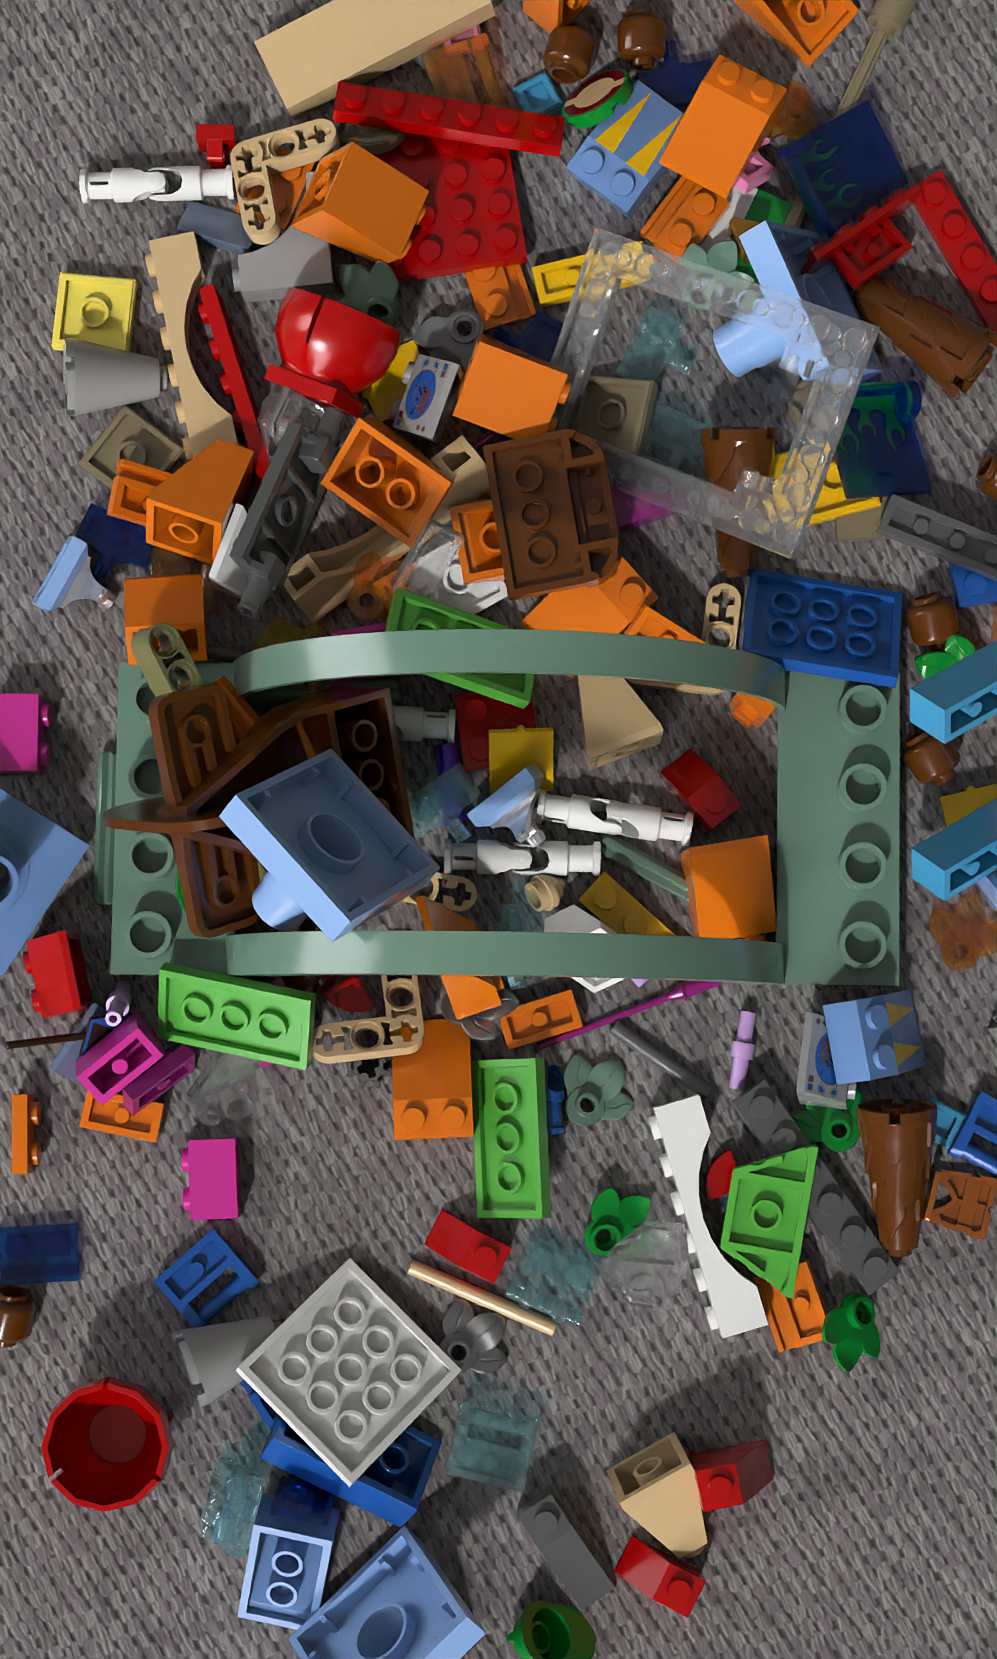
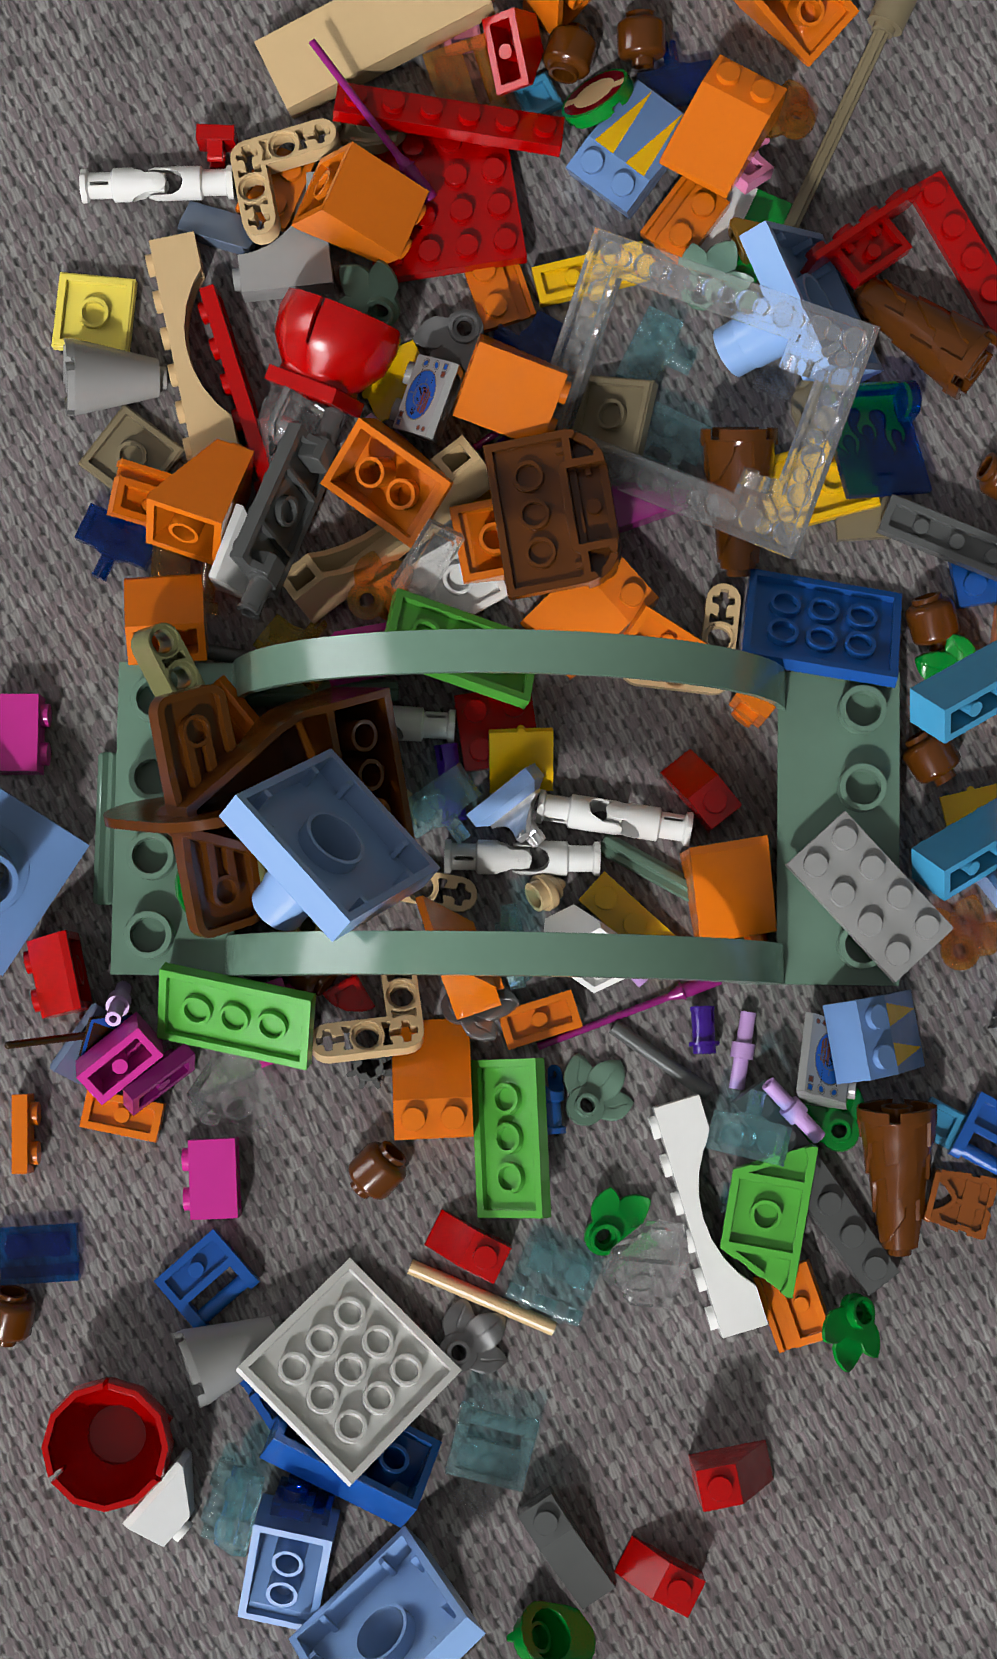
(71, 579): light blue piece -> none
(168, 1506): none -> white slope
(377, 1170): none -> reddish brown head
(405, 165): none -> magenta piece
(513, 48): none -> red slope
(614, 720): tan slope -> none
(662, 1495): tan slope -> none
(703, 1030): none -> dark purple pin
(719, 1176): red tile -> none
(749, 1133): none -> clear light blue plate
(793, 1110): none -> lavender bar
(842, 168): clear blue door -> none
(869, 896): none -> light grey plate

